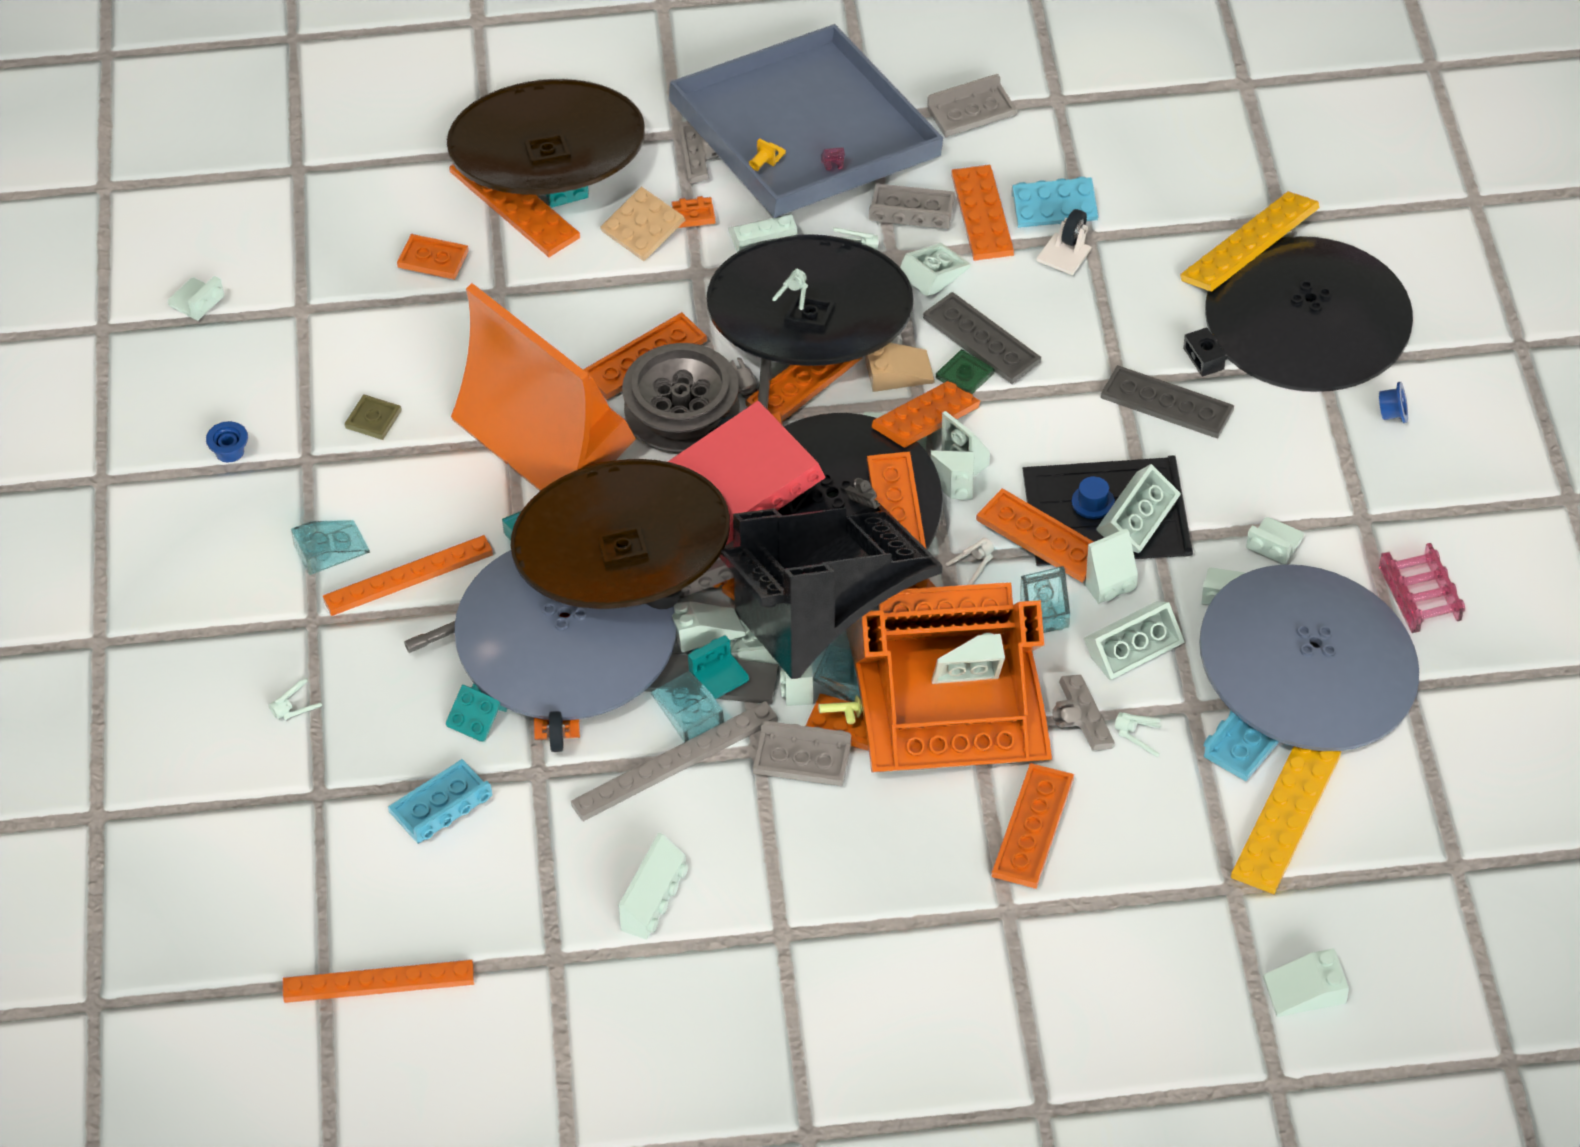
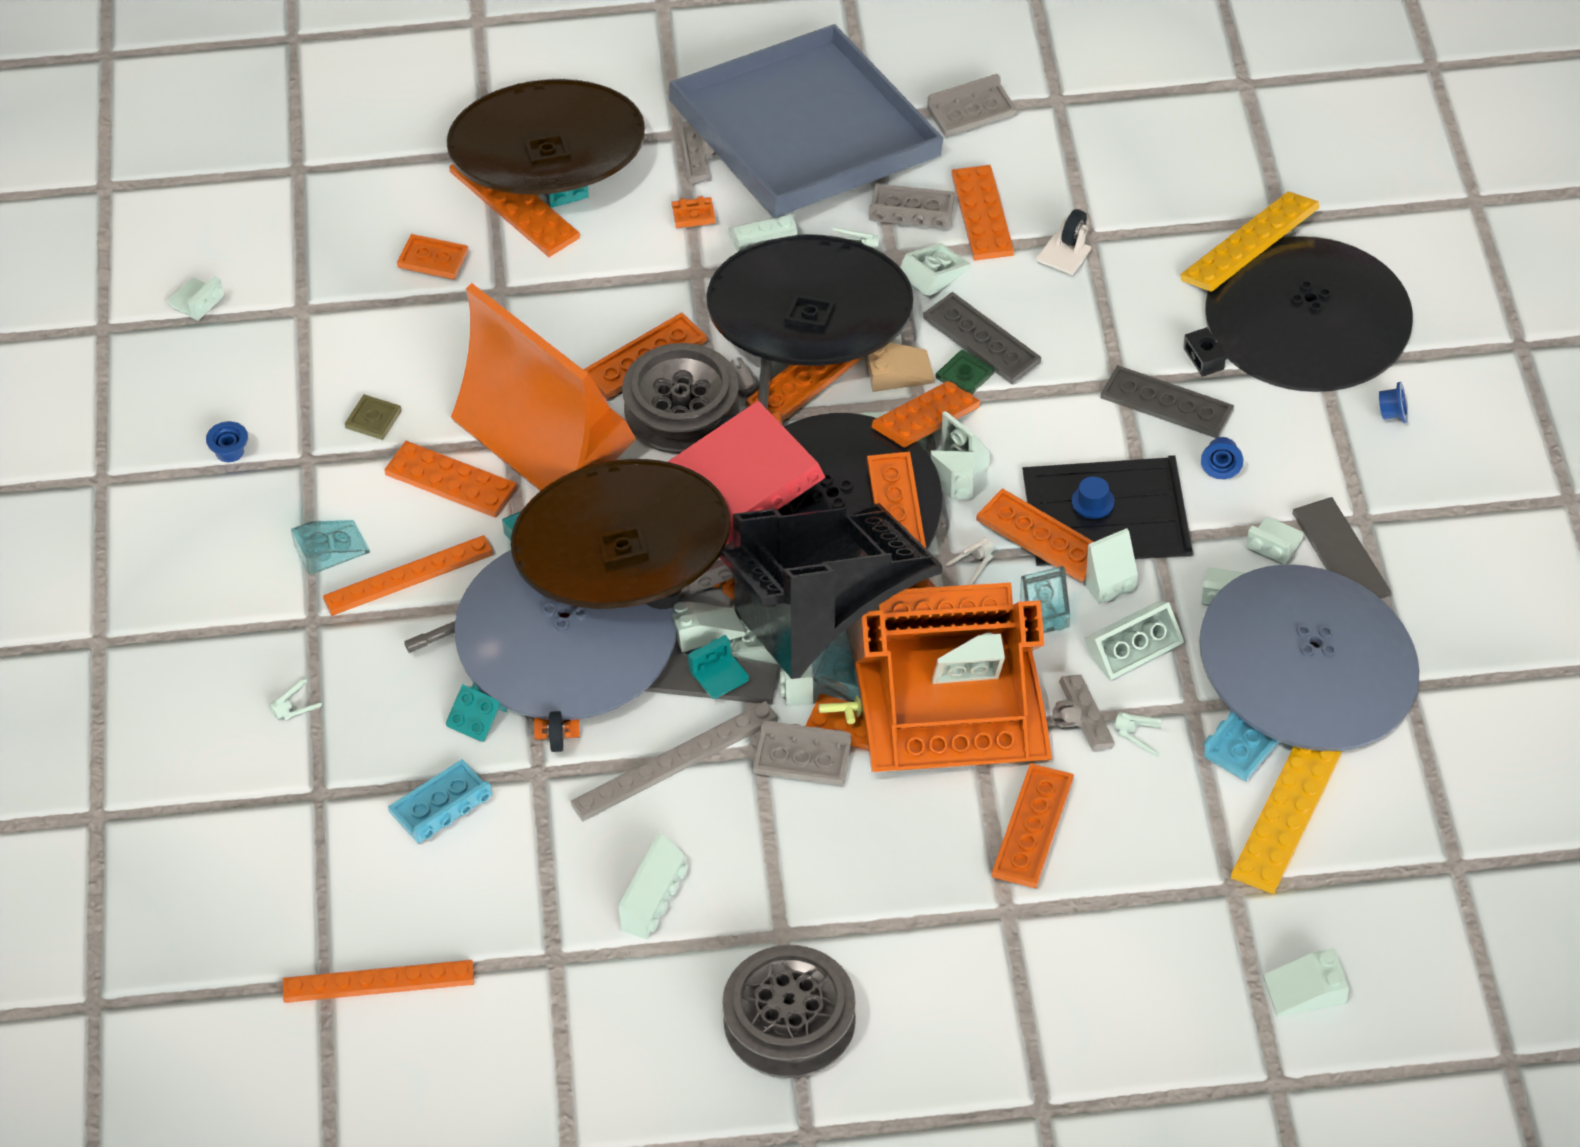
(450, 479): none -> orange plate
(642, 223): tan plate -> none
(688, 706): clear light blue slope -> none
(766, 154): yellow bracket -> none
(778, 1045): none -> flat silver wheel
(795, 282): light aqua plant -> none
(833, 155): clear pink tile -> none
(862, 493): dark grey piece -> none
(1053, 201): medium azure bracket -> none
(1140, 507): light aqua slope -> none
(1222, 458): none -> blue piece
(1339, 545): none -> dark grey tile
(1406, 600): clear pink fence -> none

